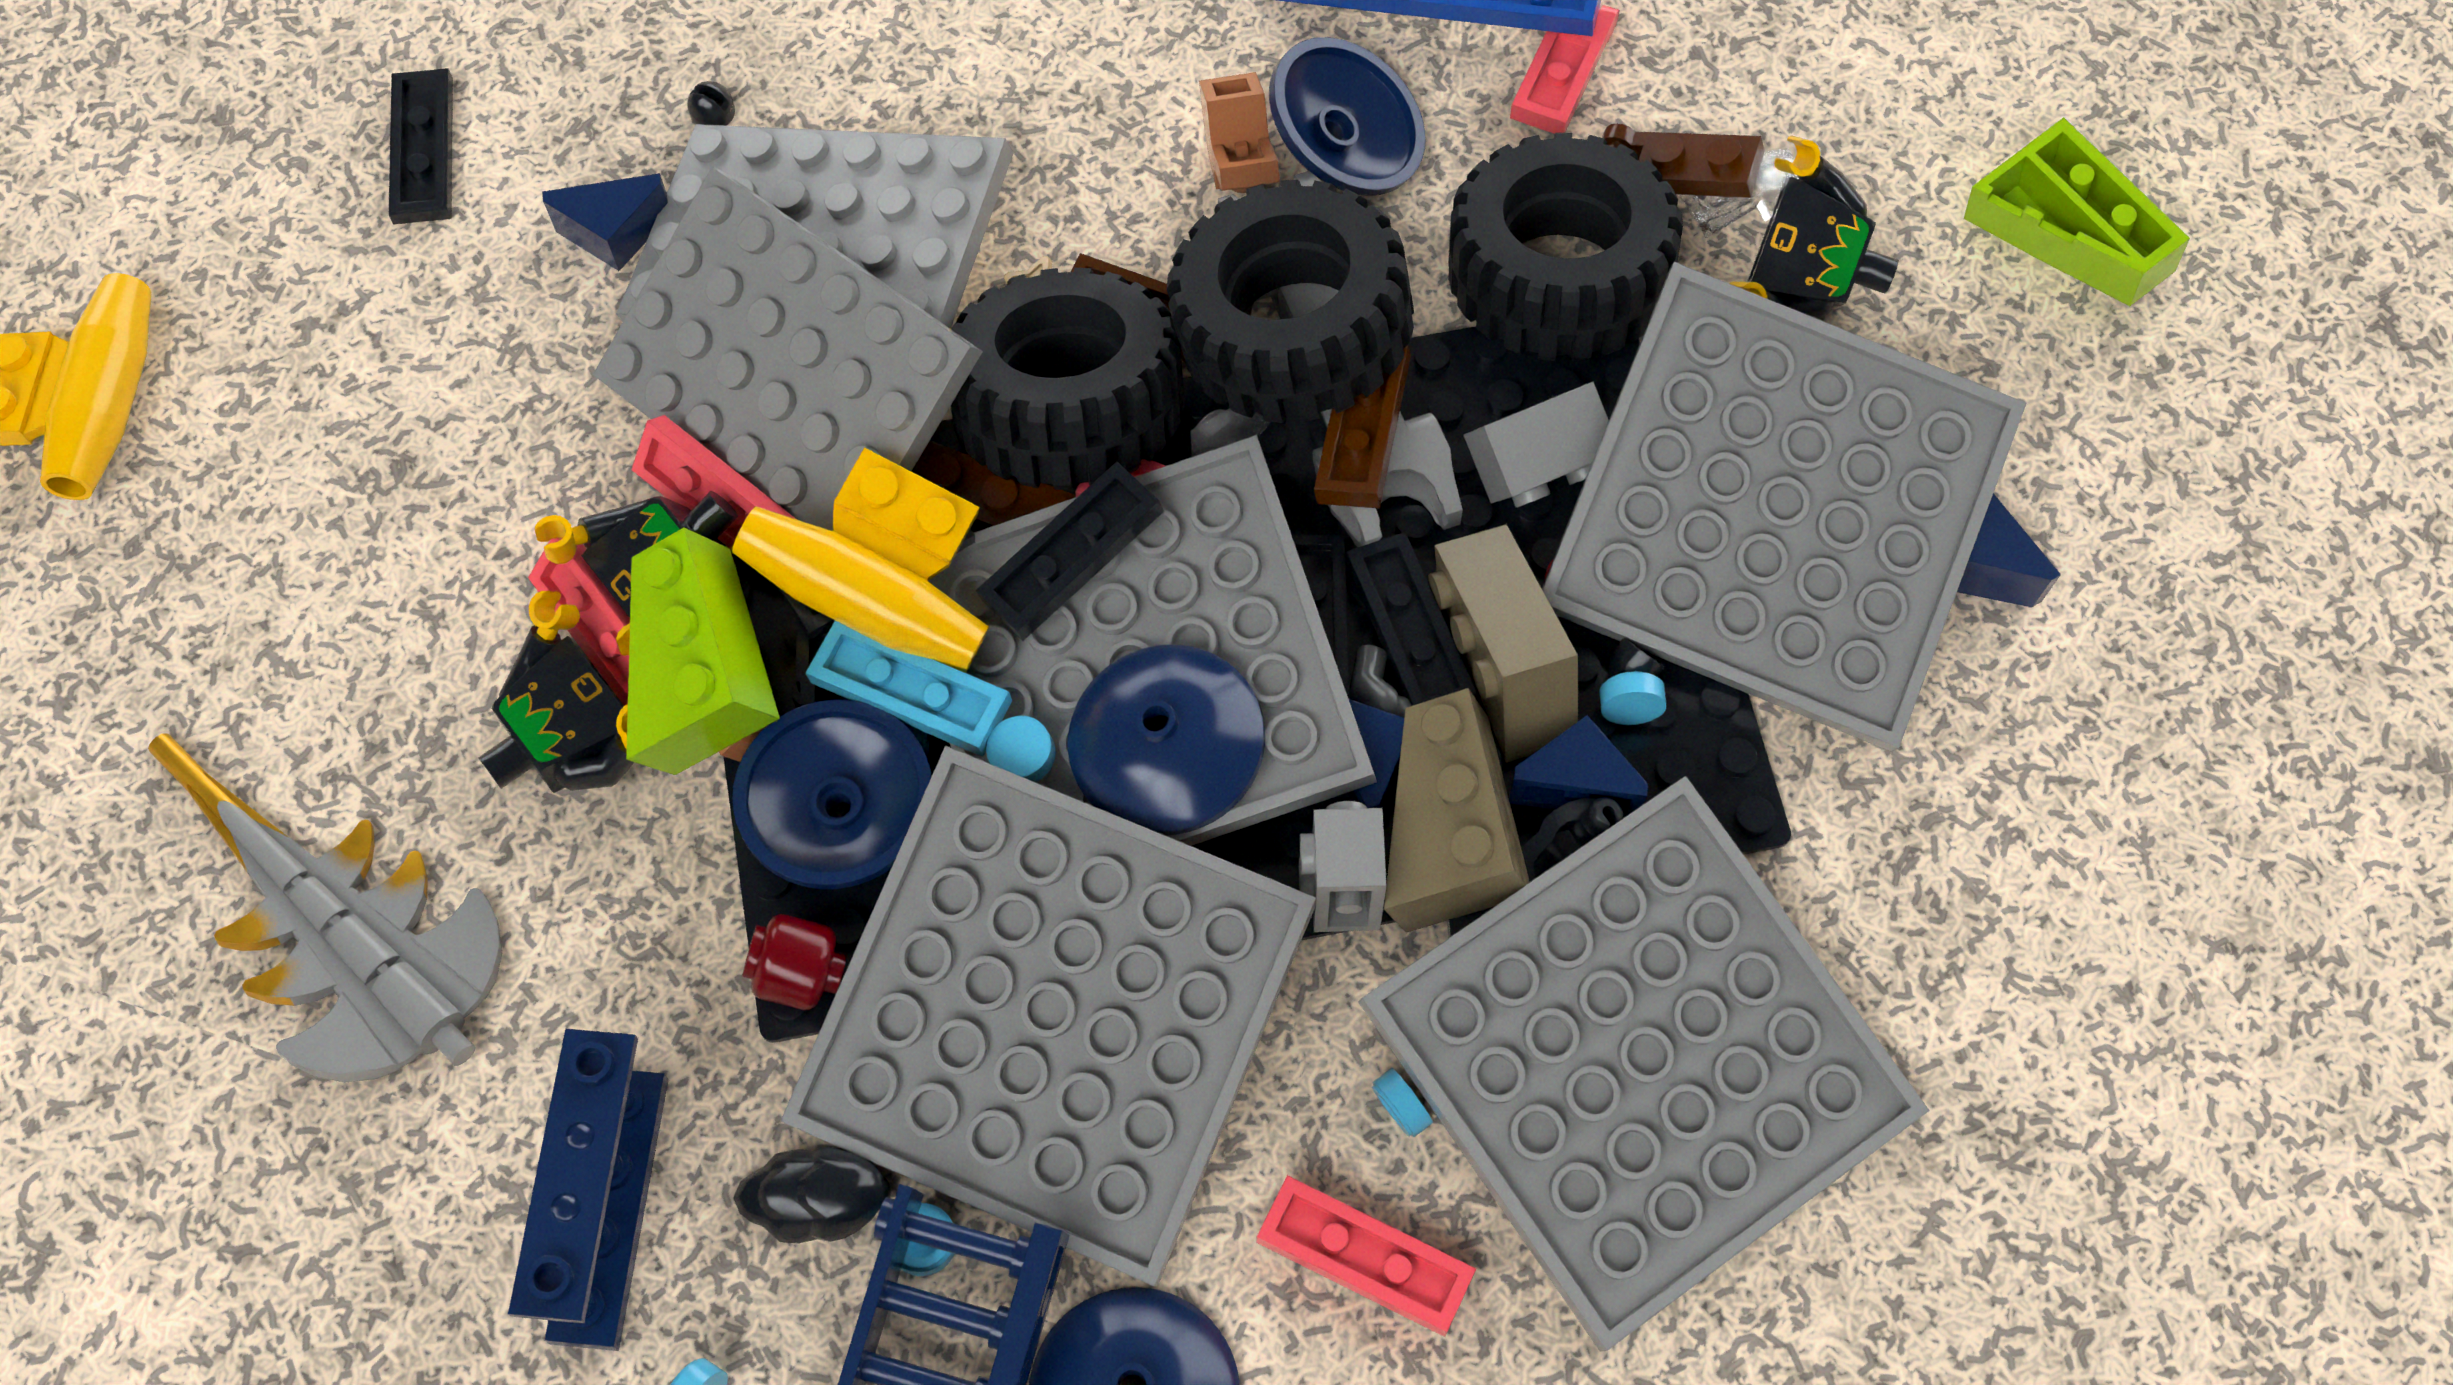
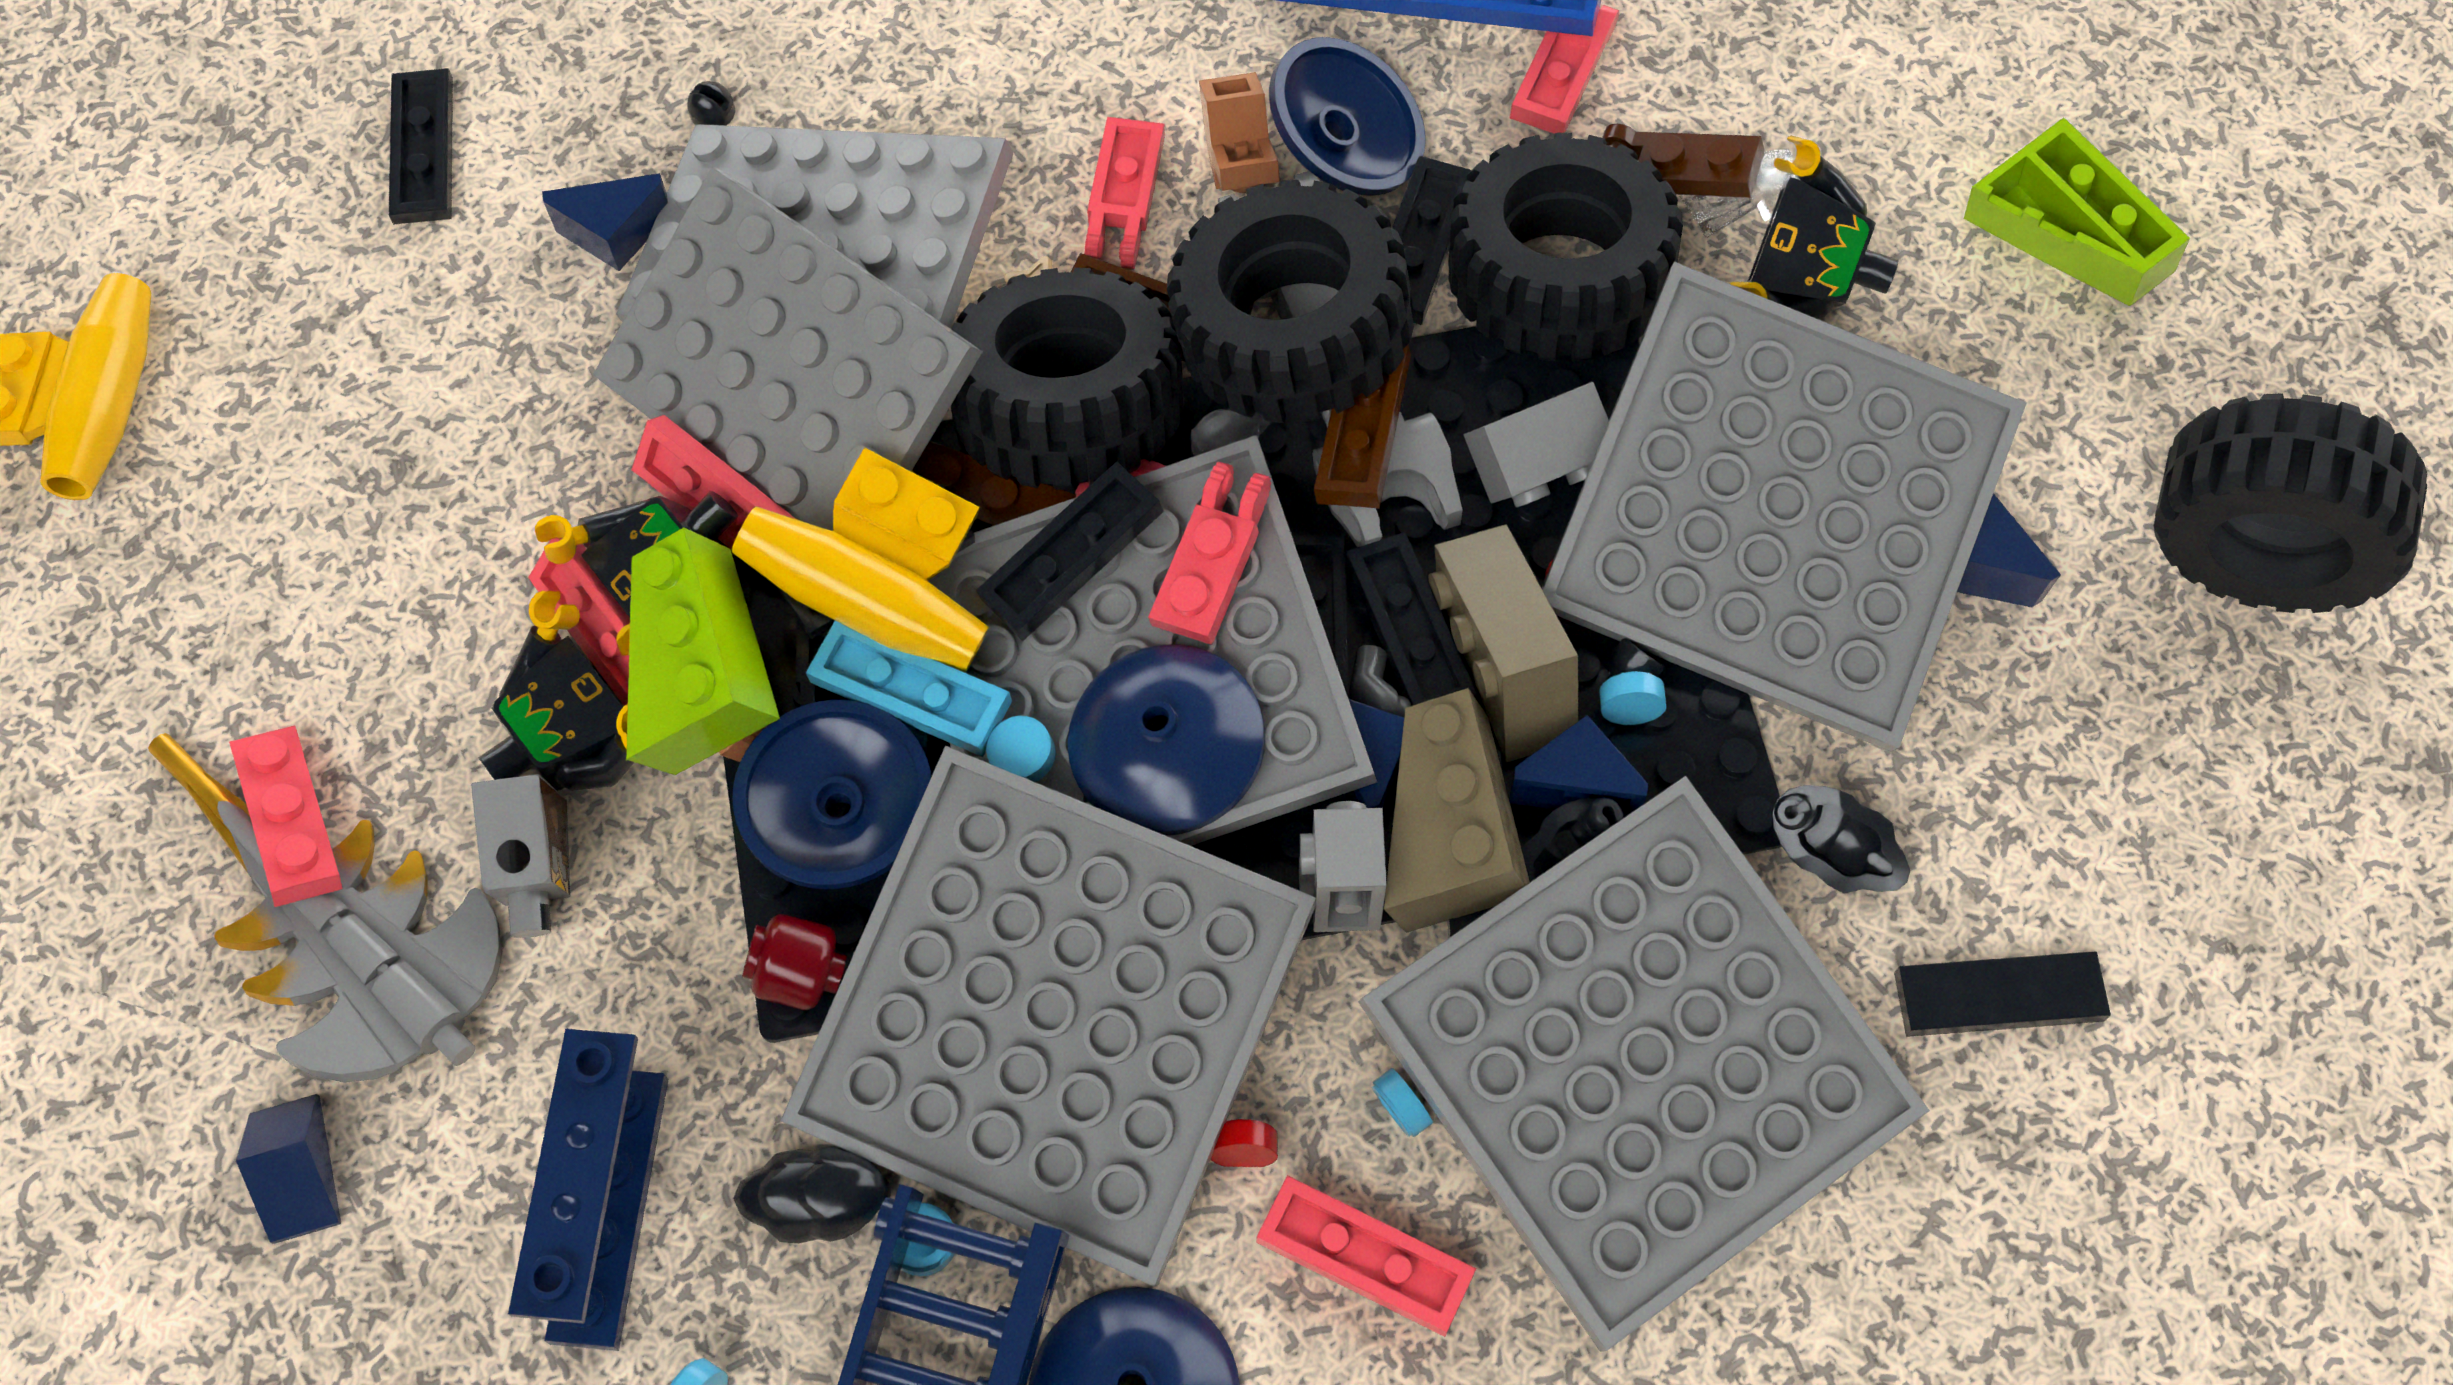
(285, 816): none -> coral plate
(289, 1169): none -> dark blue slope
(518, 824): none -> light grey torso
(1124, 185): none -> coral hinge
(1210, 558): none -> coral hinge
(1246, 1144): none -> red tile
(1425, 226): none -> black plate
(1839, 840): none -> black arm
(2001, 994): none -> black tile
(2291, 503): none -> black tyre

